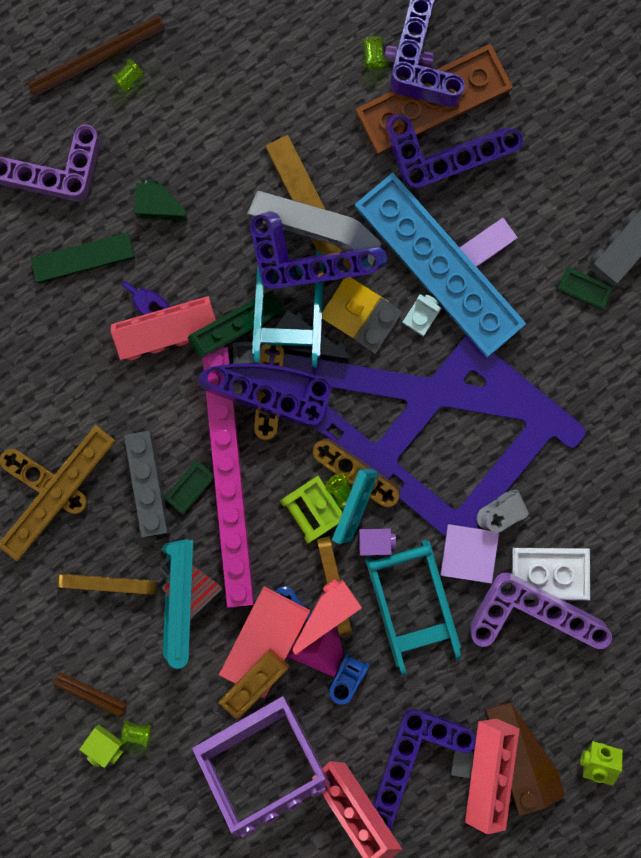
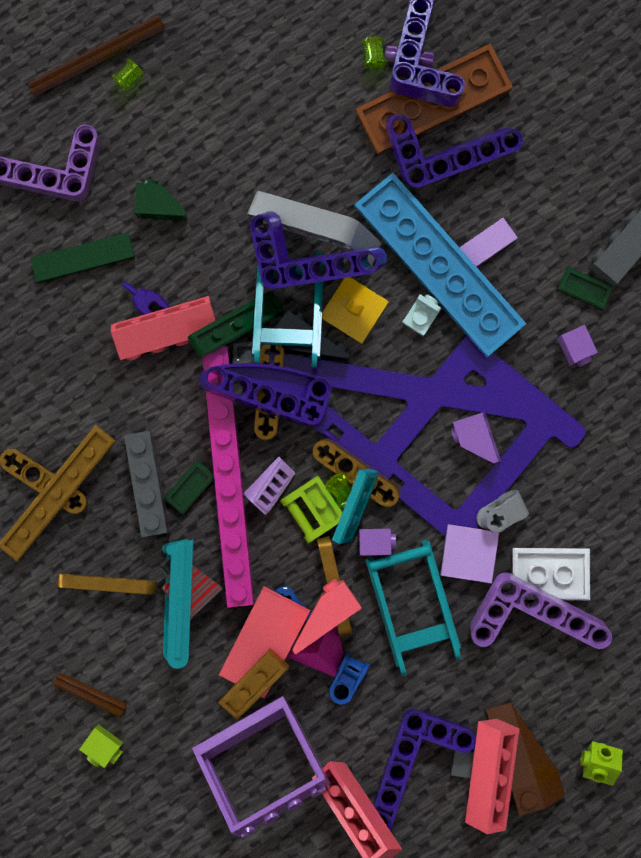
(136, 734): clear neon green bush -> none
(259, 487): none -> lavender slope
(298, 184): pearl gold tile -> none
(377, 325): dark grey plate -> none
(476, 437): none -> medium lavender slope
(577, 346): none -> medium lavender brick

